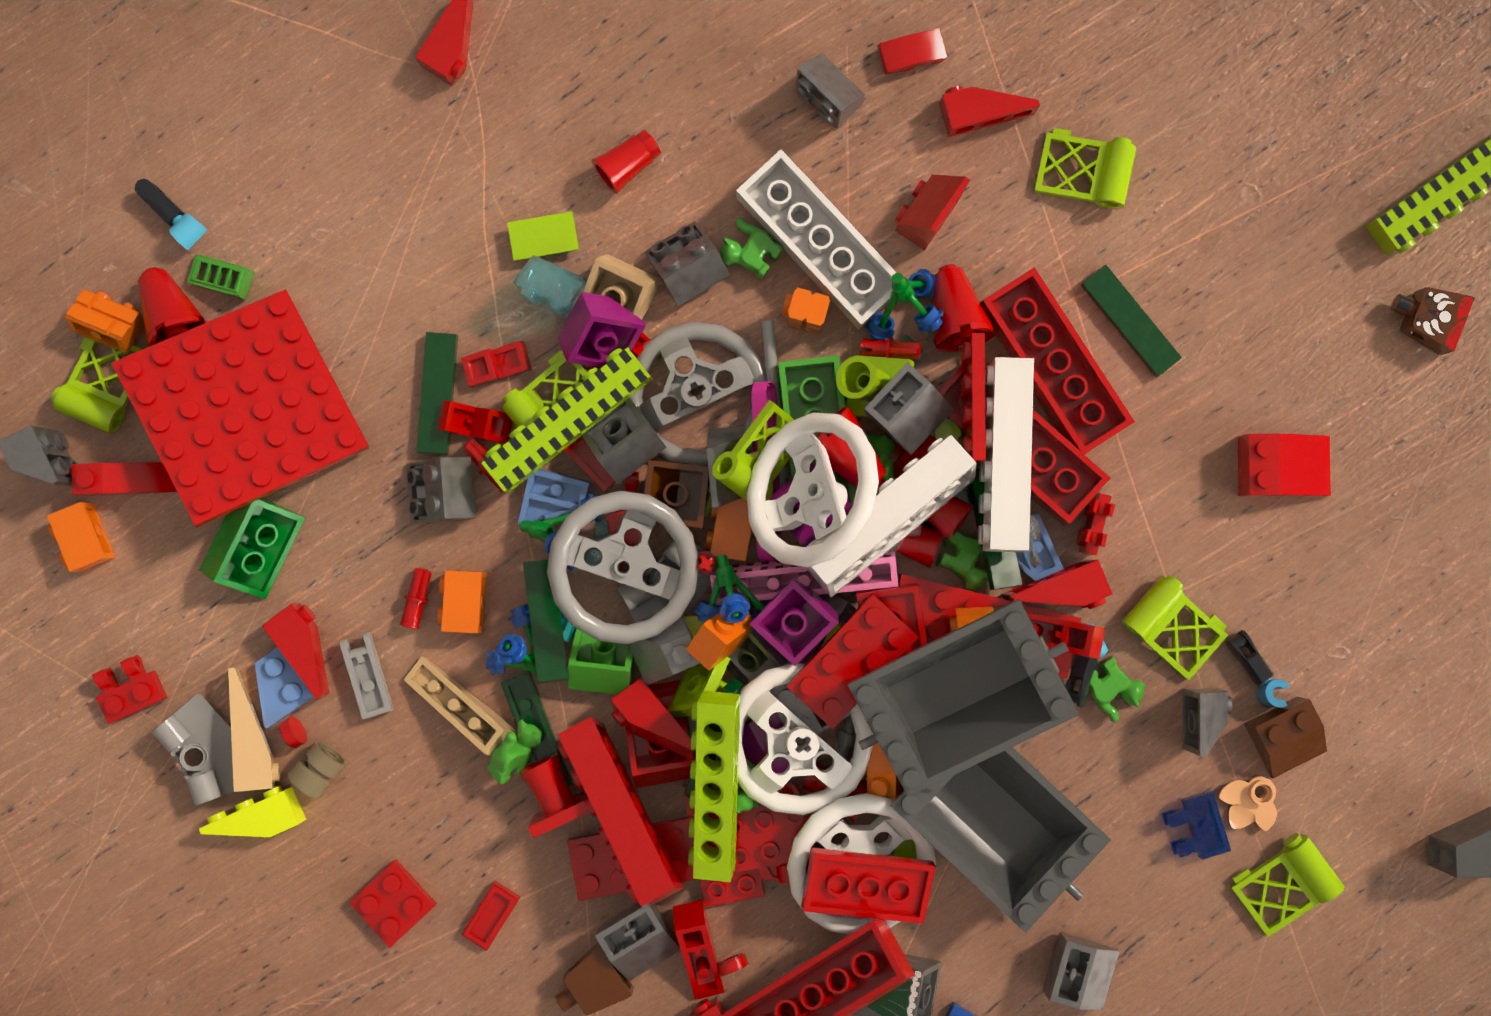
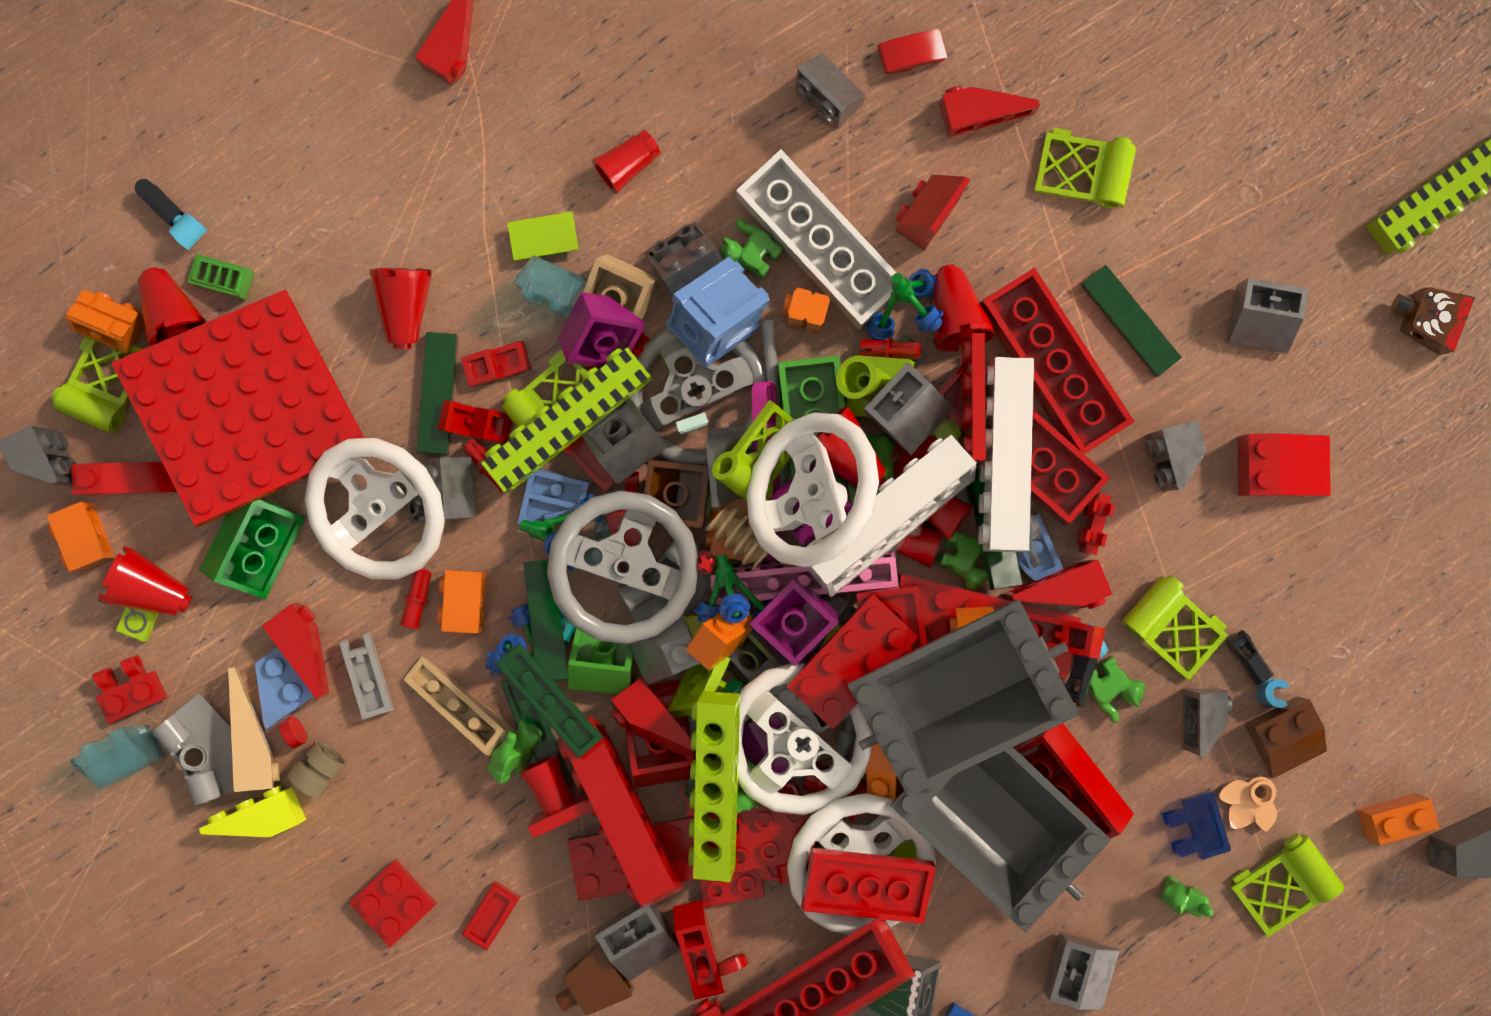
(118, 755): none -> clear light blue slope
(137, 623): none -> lime tile
(143, 586): none -> red cone
(375, 503): none -> white piece
(401, 302): none -> red cone
(549, 700): none -> dark green tile
(692, 423): none -> light aqua tile
(717, 311): none -> medium blue container
(737, 535): none -> tan piece
(1077, 777): none -> red slope
(1175, 454): none -> flat silver slope
(1185, 898): none -> bright green animal
(1267, 315): none -> flat silver slope
(1398, 819): none -> orange brick

